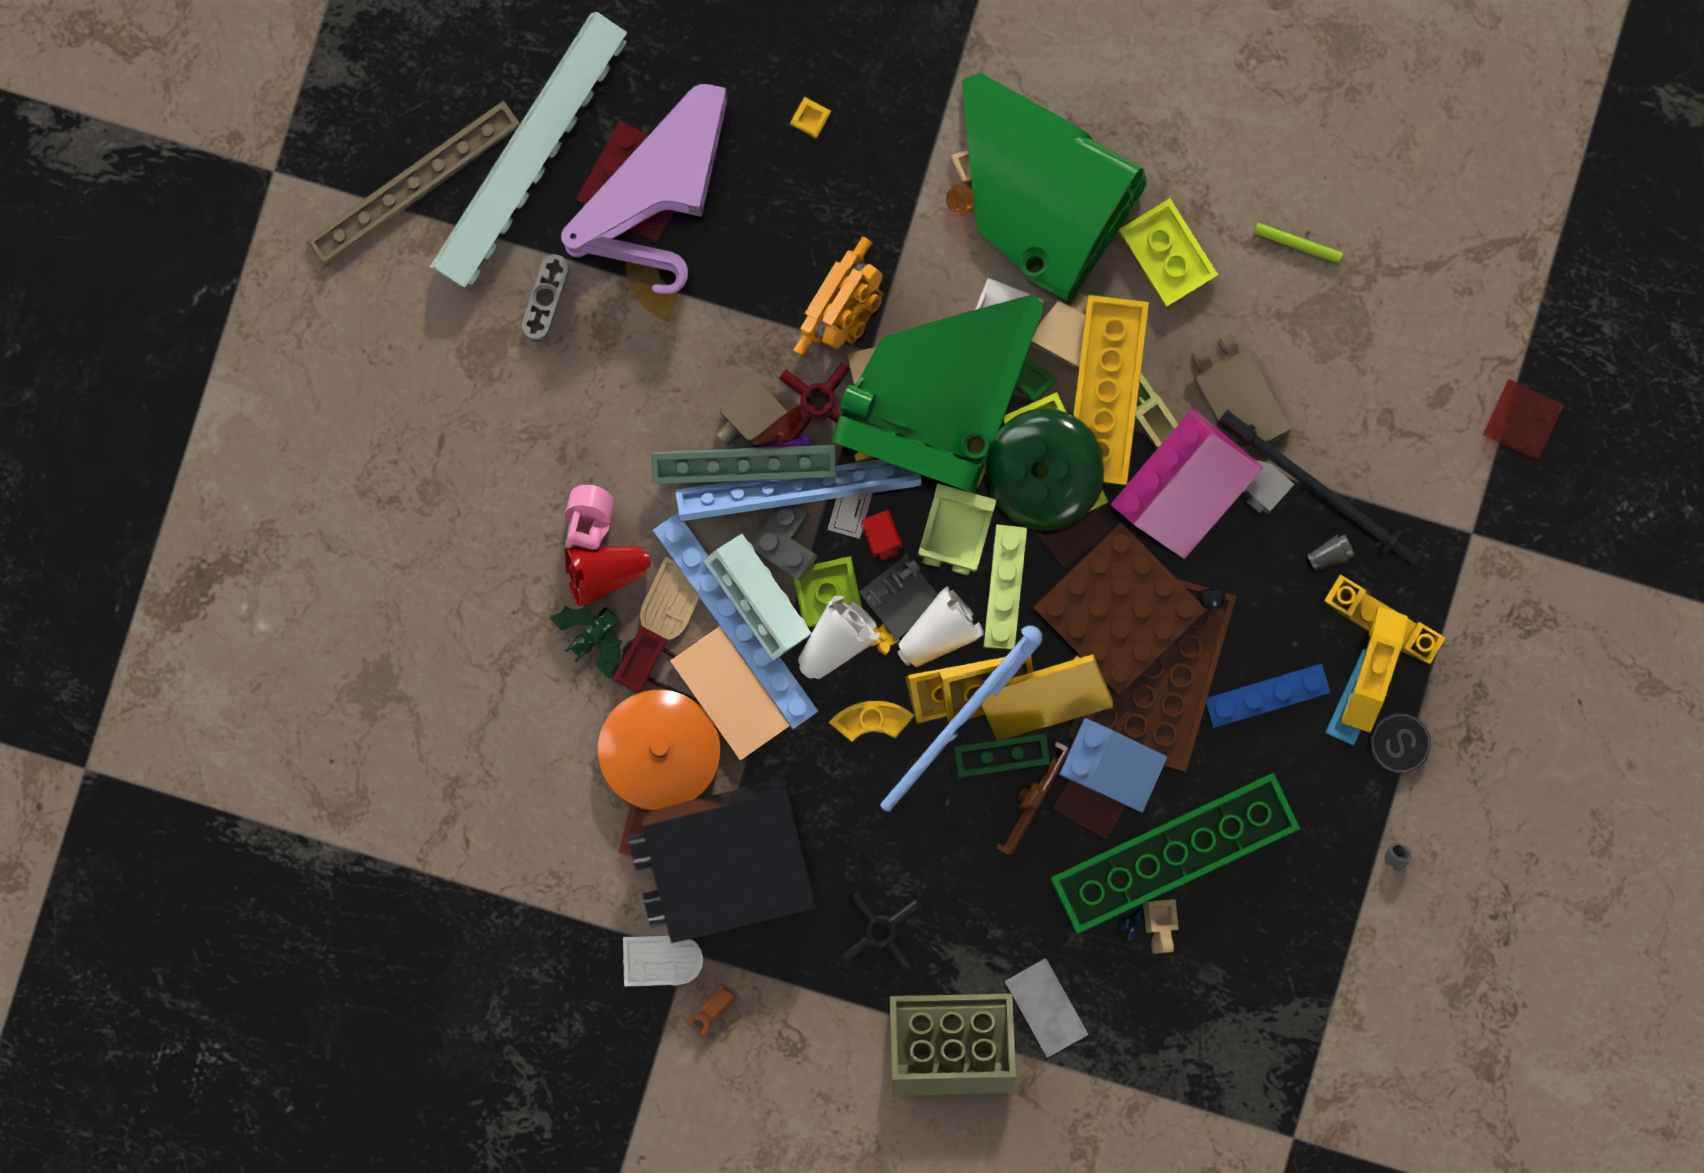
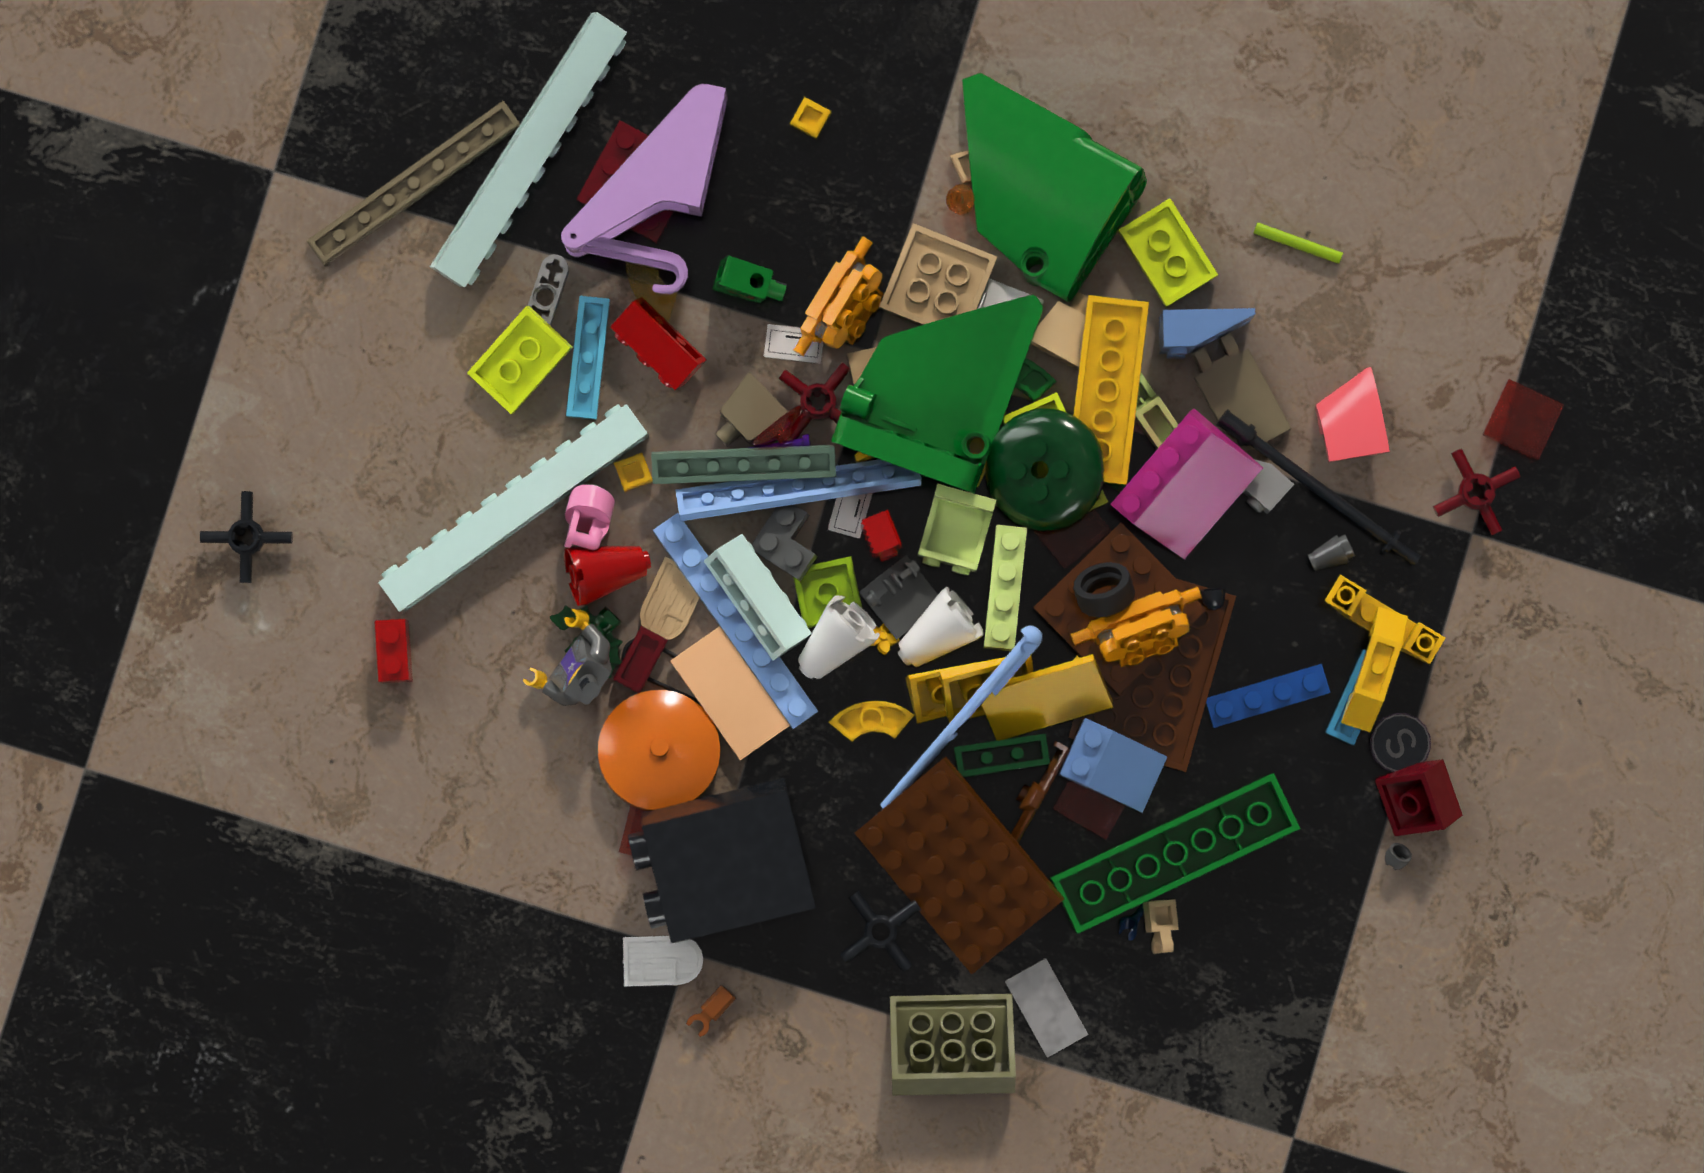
(238, 528): none -> black bar
(393, 651): none -> red brick
(513, 509): none -> light aqua brick
(519, 359): none -> neon yellow plate
(581, 669): none -> dark grey torso
(588, 357): none -> medium azure plate
(633, 472): none -> yellow tile
(657, 344): none -> red brick
(734, 279): none -> green torso
(782, 341): none -> white sticker
(936, 278): none -> tan plate
(959, 865): none -> reddish brown plate
(1100, 576): none -> black tyre
(1142, 628): none -> light orange piece
(1193, 328): none -> medium blue slope
(1353, 420): none -> coral slope
(1419, 798): none -> dark red slope
(1488, 487): none -> dark red bar

